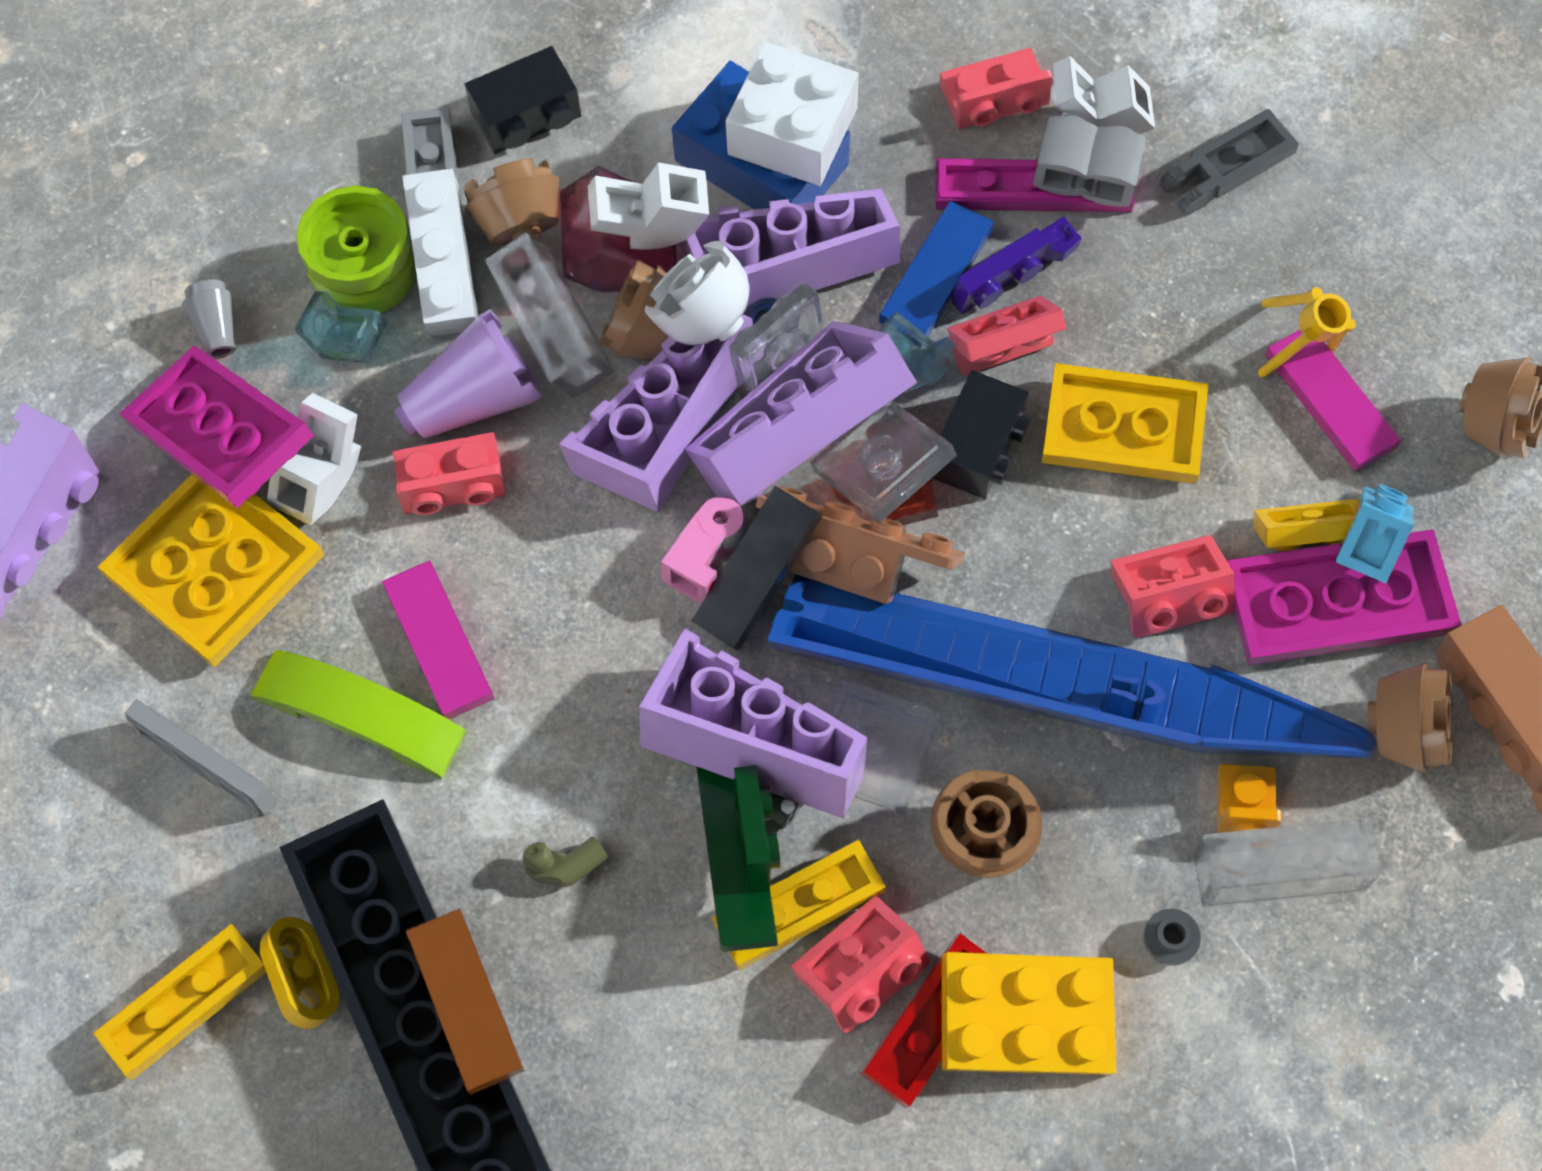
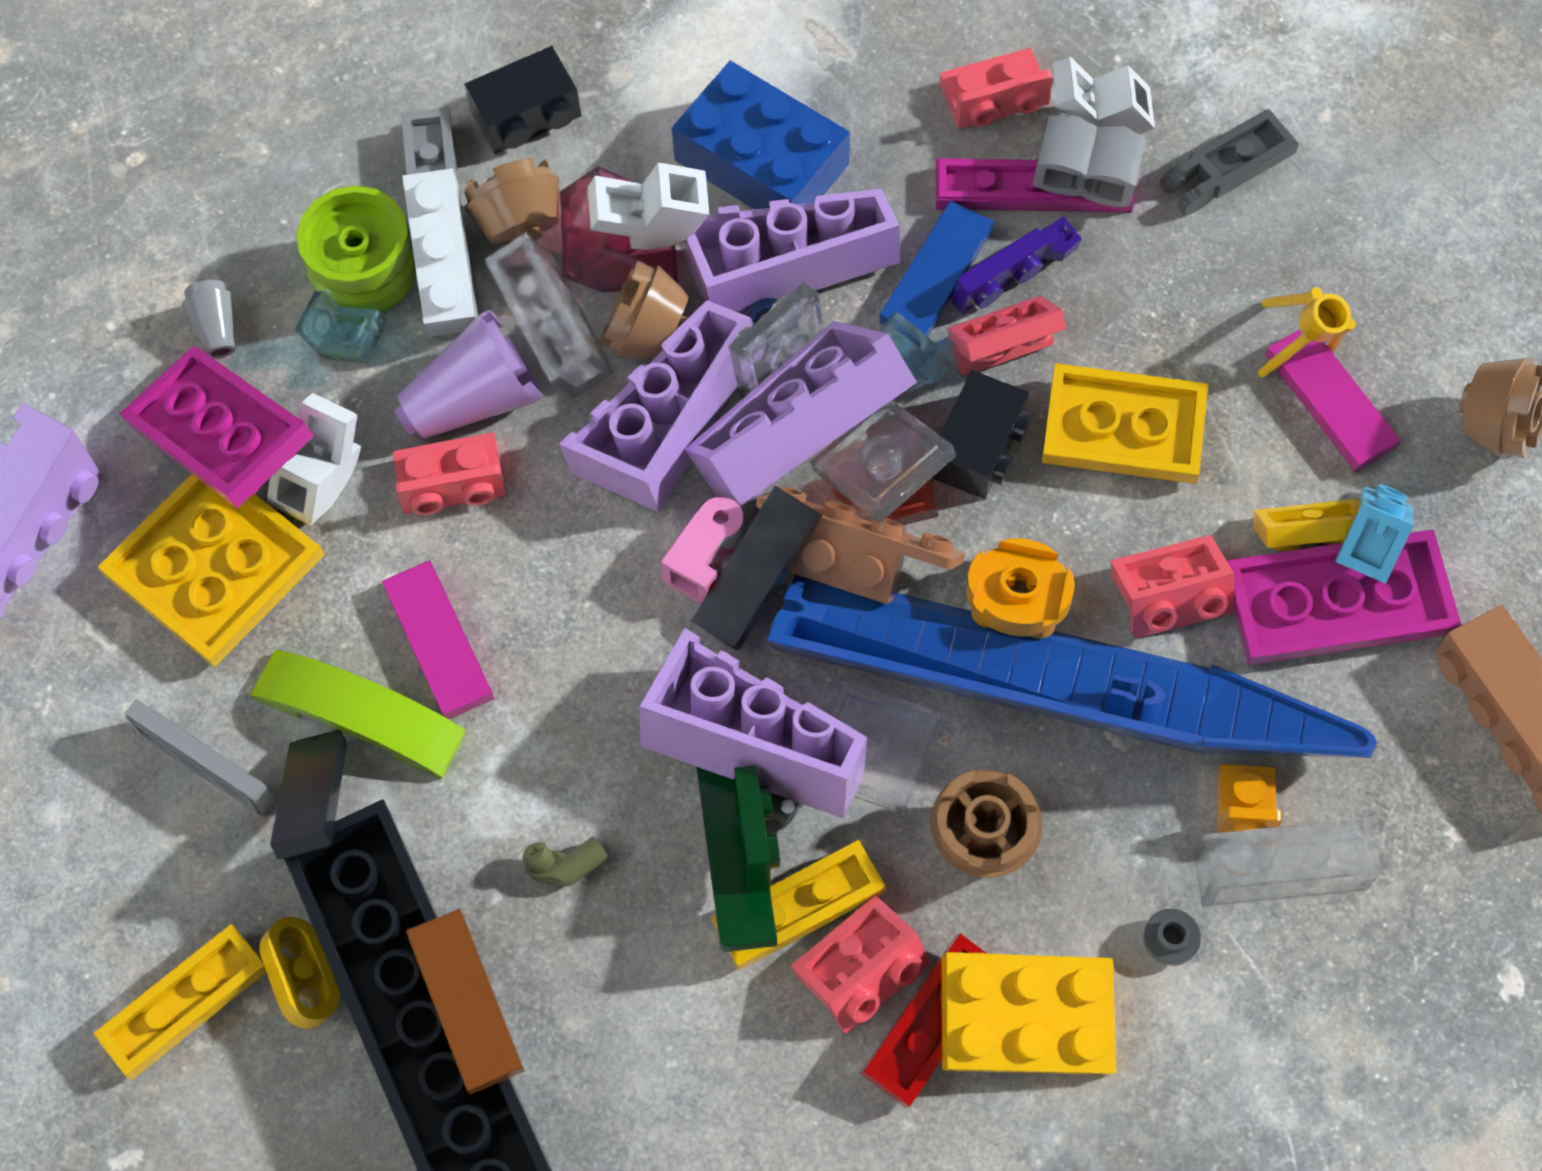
(309, 794): none -> black tile
(701, 297): white cylinder -> none
(792, 113): white brick -> none
(1019, 613): none -> light orange plate
(1414, 717): medium nougat cone -> none

